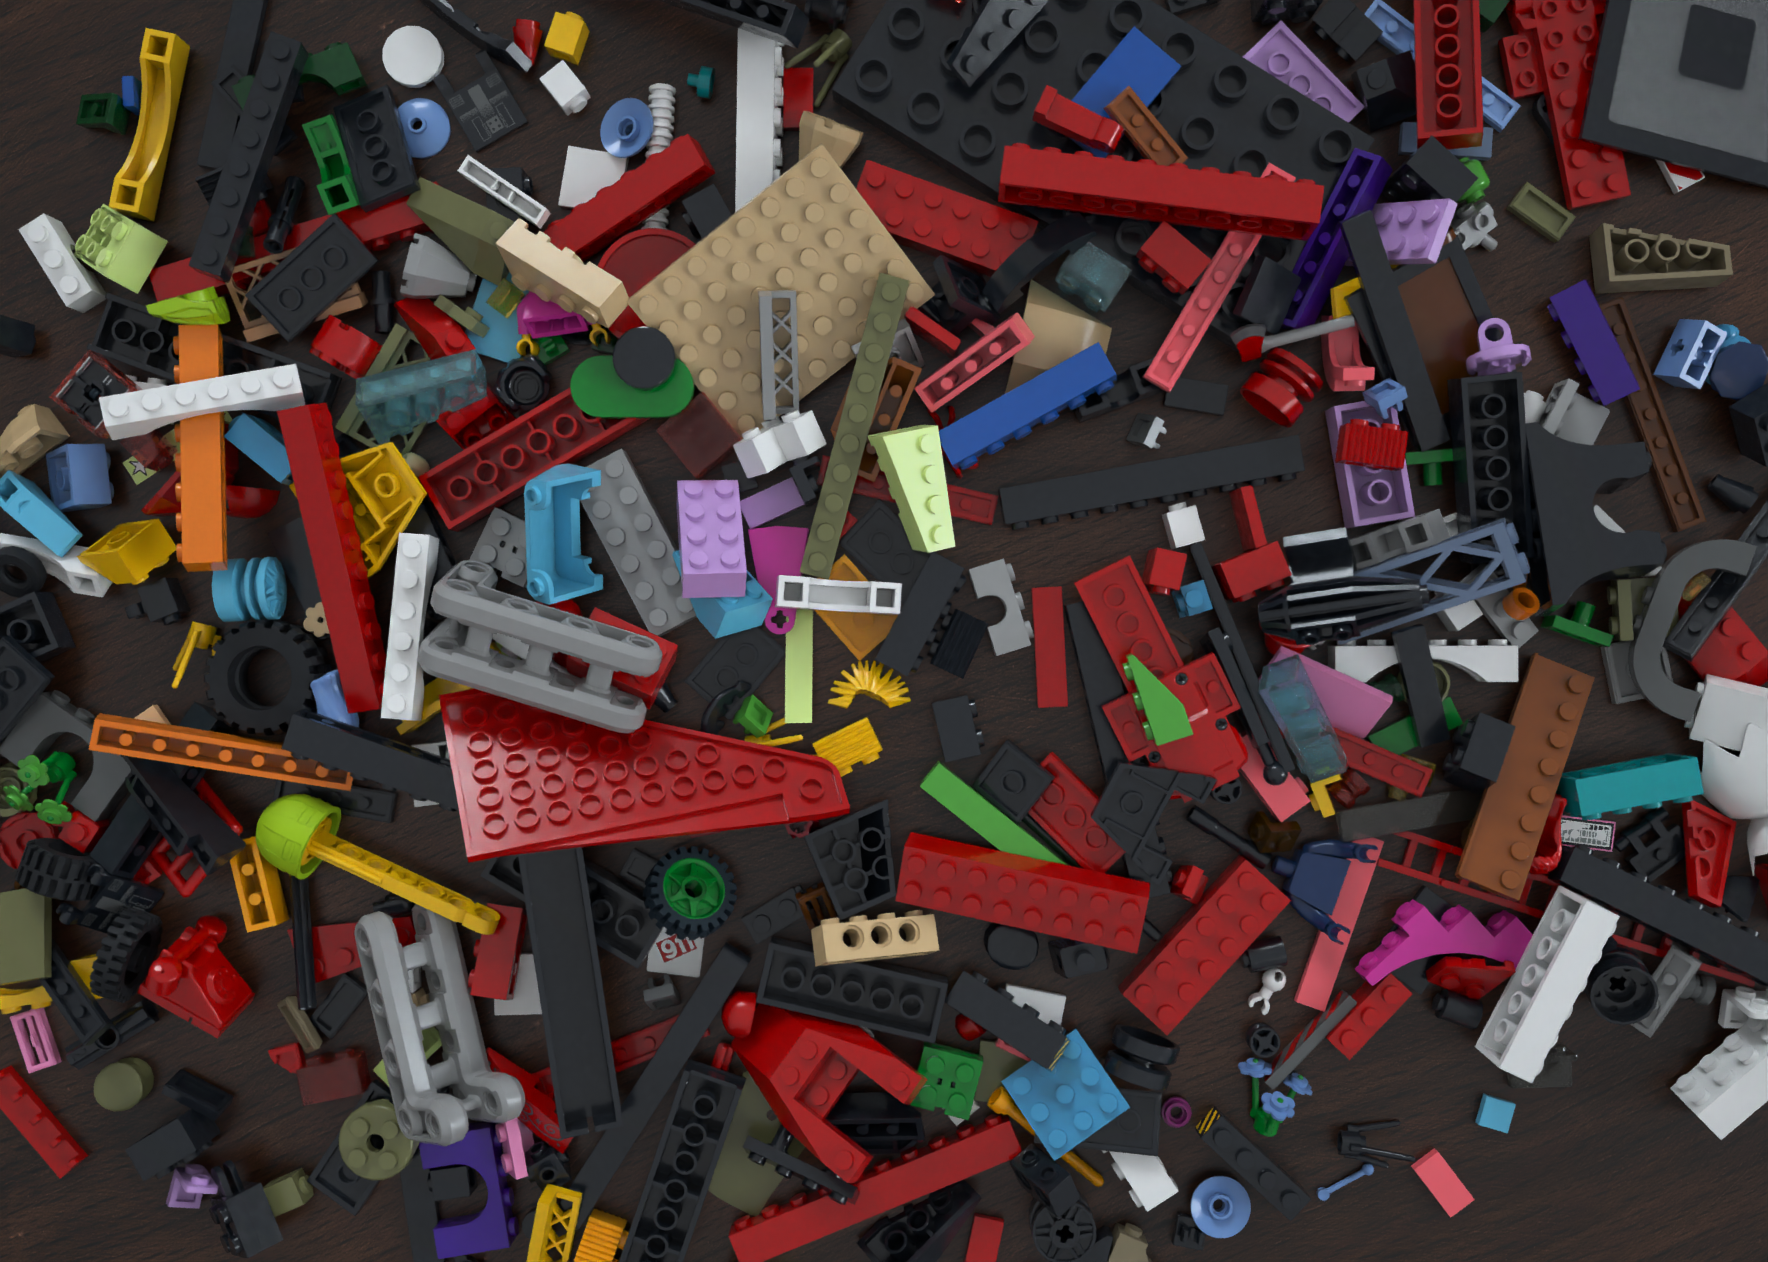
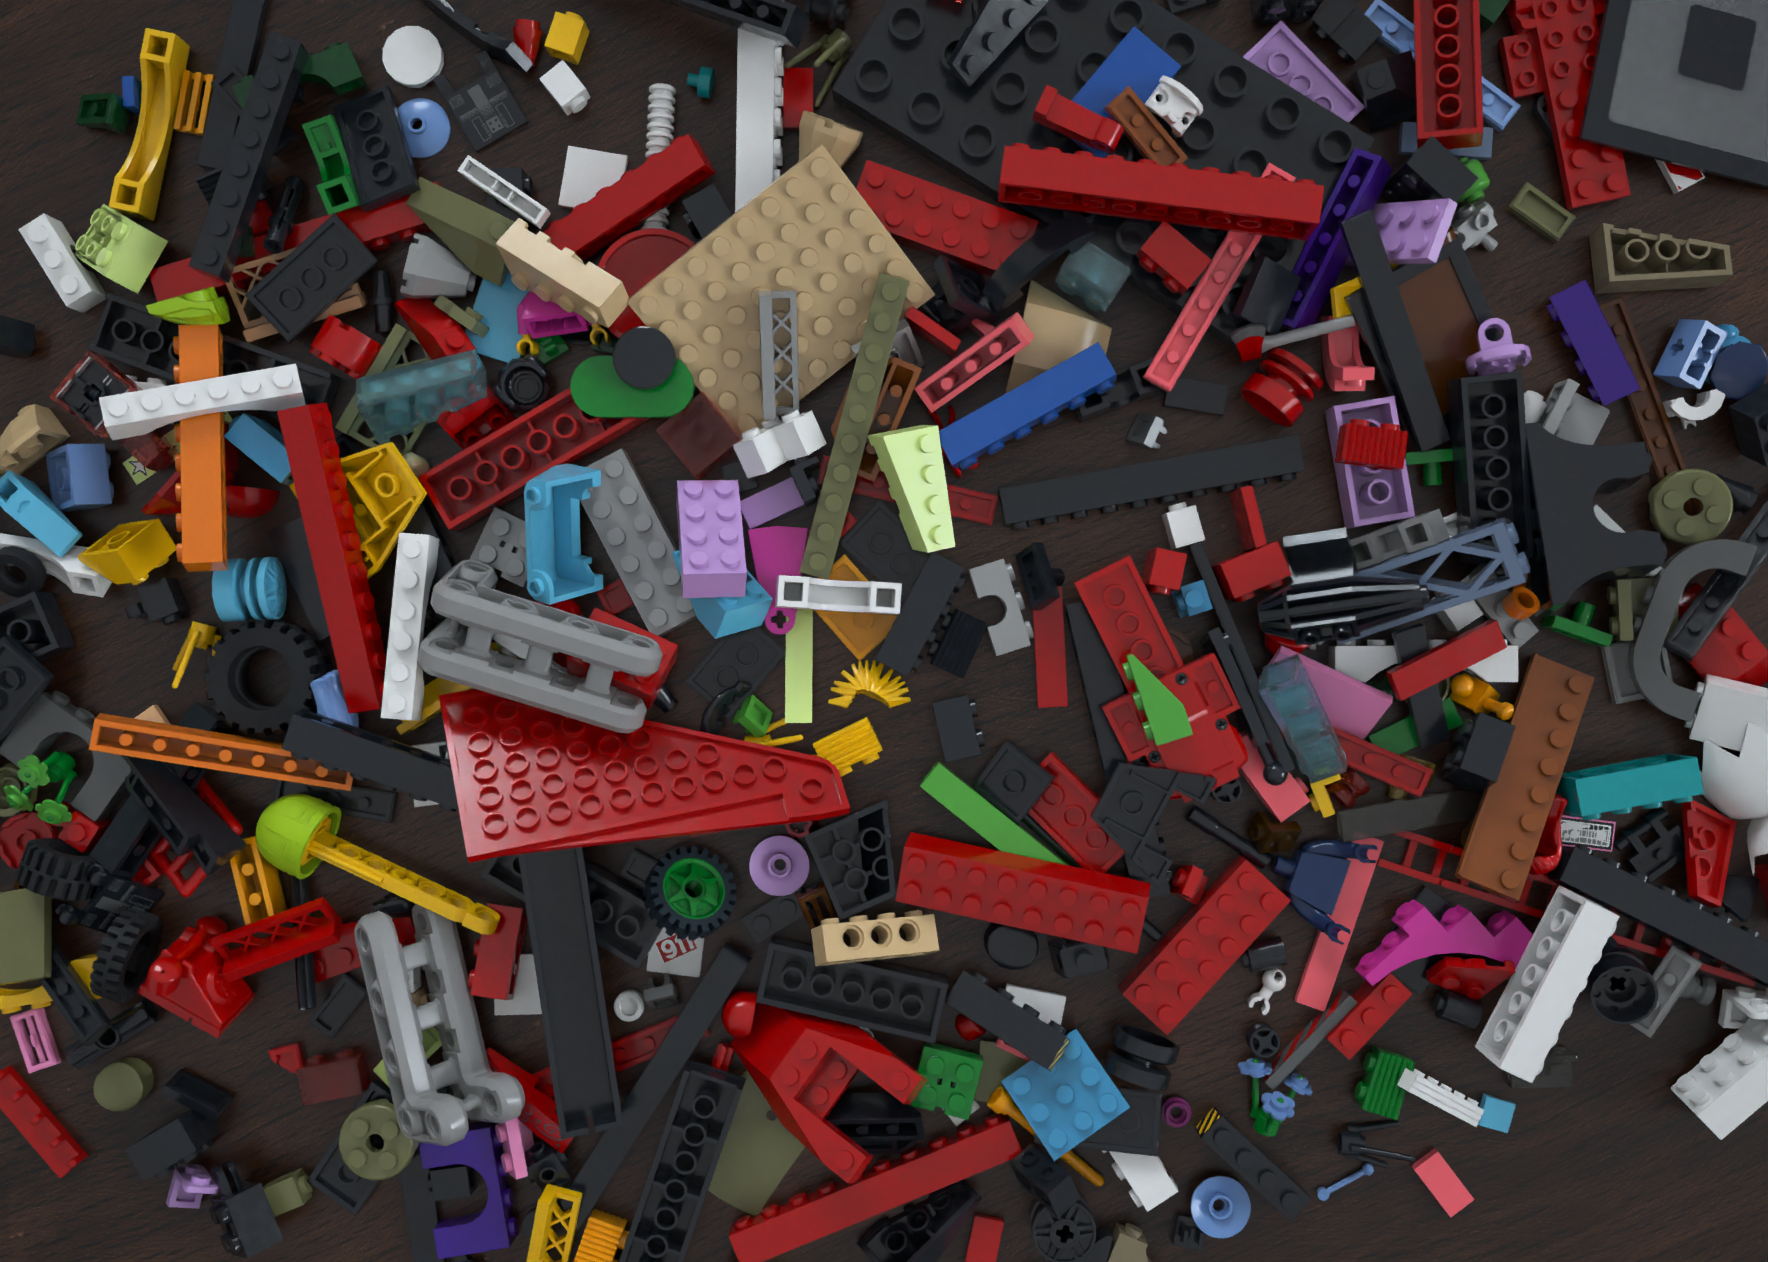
(184, 99): none -> light orange tile
(283, 942): none -> red fence
(300, 1024): dark tan tile -> none
(313, 623): tan plant -> none
(505, 298): clear yellow tile -> none
(615, 598): none -> red tile
(619, 121): medium blue dish -> none
(629, 1005): none -> white tile
(777, 881): none -> lavender dish
(786, 1166): black plate -> none
(1038, 576): none -> black tile
(1174, 104): none -> white piece
(1379, 1087): none -> green brick
(1385, 395): medium blue tile -> none
(1441, 1096): none -> white piece
(1446, 659): none -> red tile
(1479, 696): none -> light orange piece
(1671, 493): none -> olive plate
(1695, 585): clear yellow tile -> none
(1705, 406): none -> white piece

